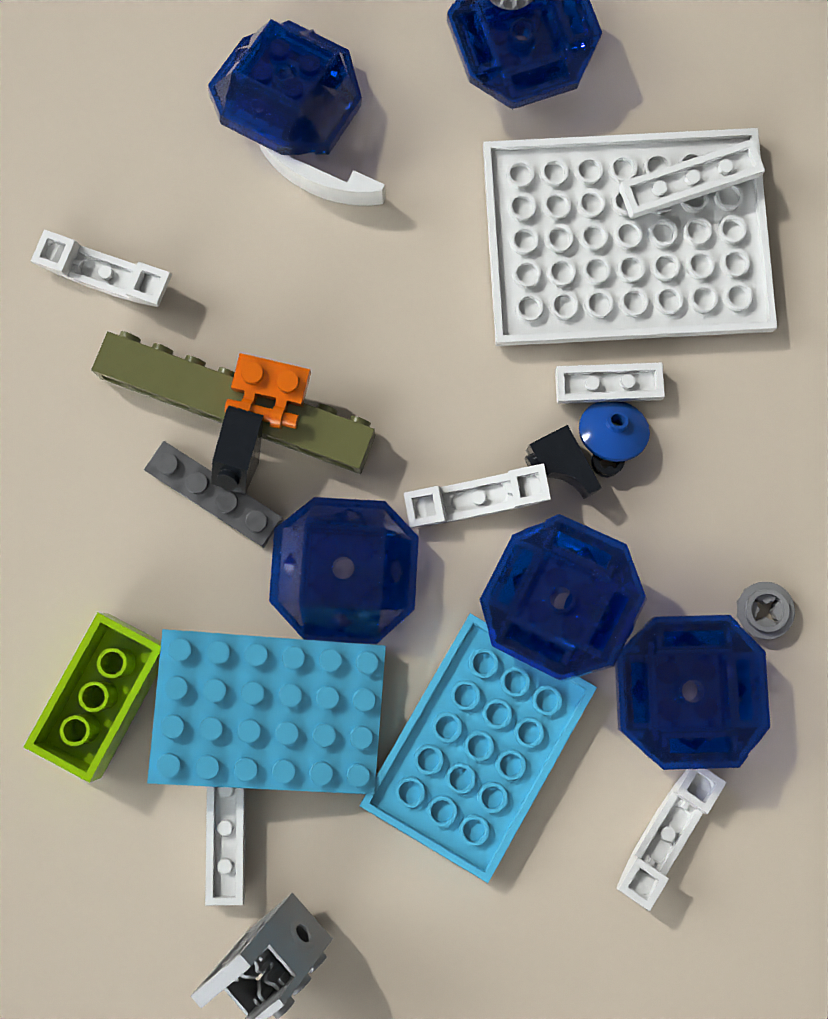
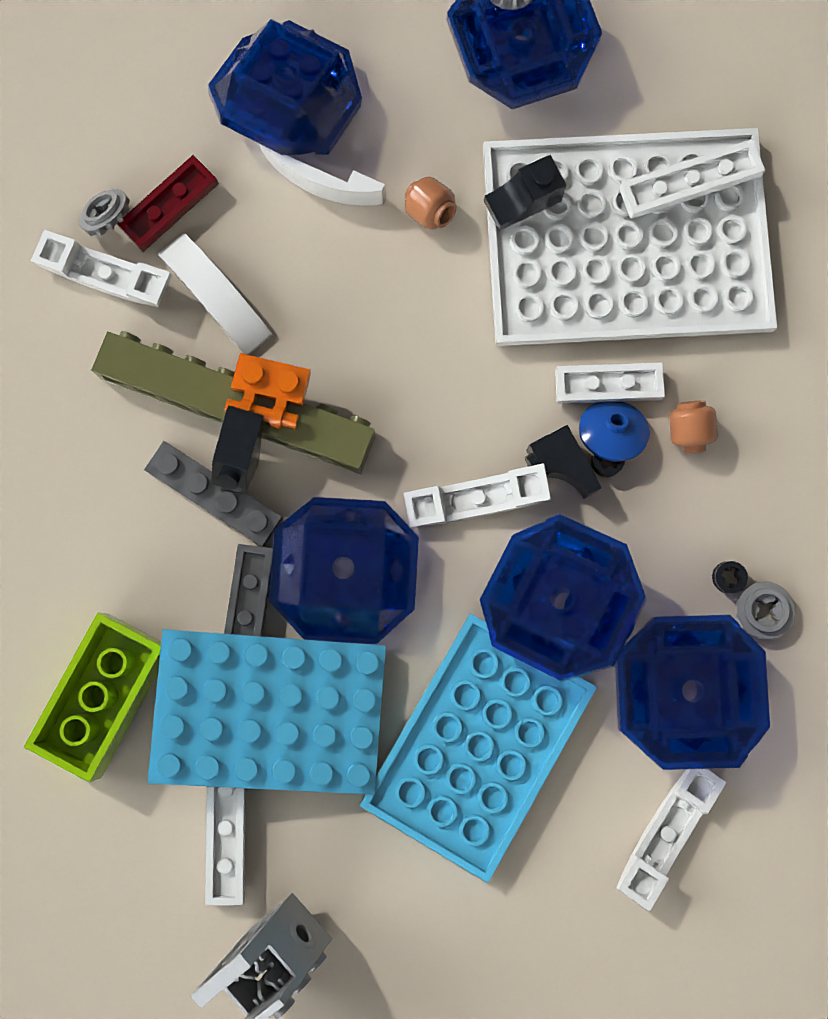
(104, 212): none -> light grey gear
(168, 203): none -> dark red plate
(215, 294): none -> white slope
(249, 591): none -> flat silver plate
(430, 203): none -> nougat head
(527, 193): none -> black arch
(693, 426): none -> nougat head
(740, 573): none -> black bush

